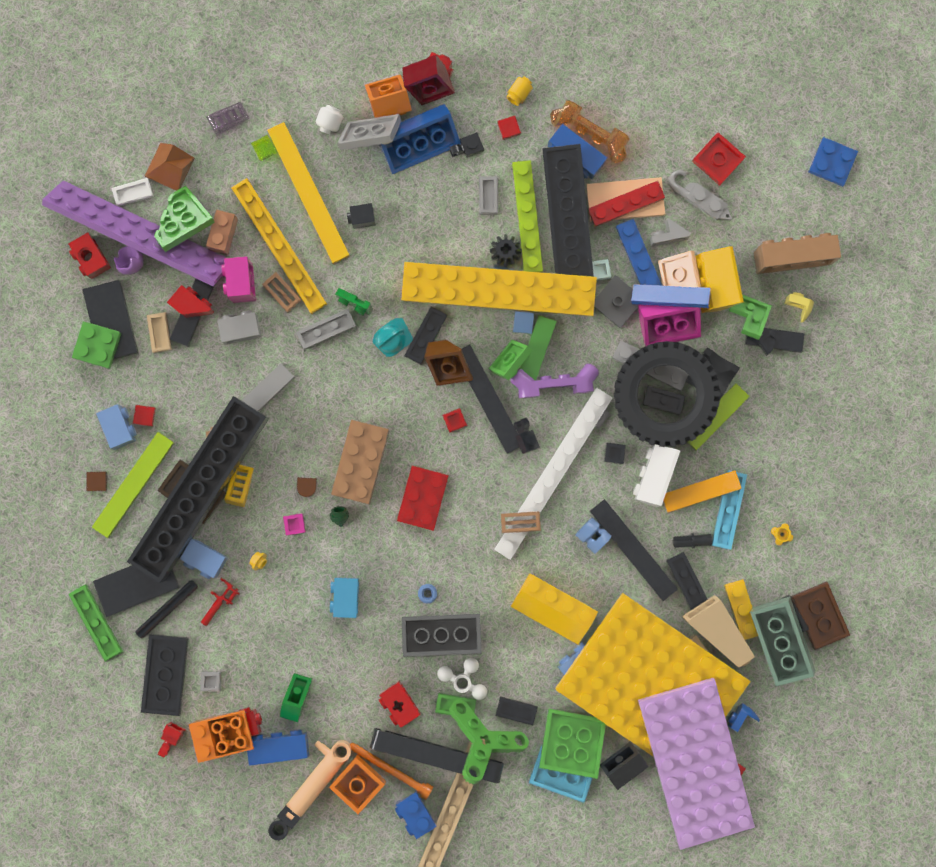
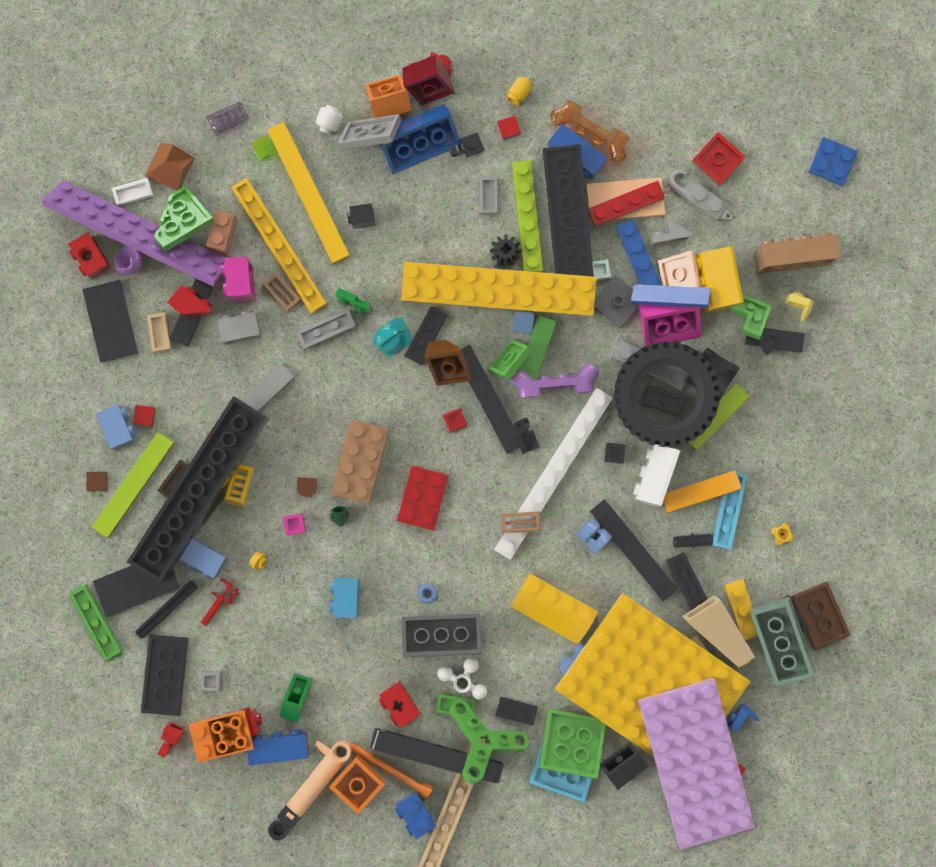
(96, 345): bright green plate -> none

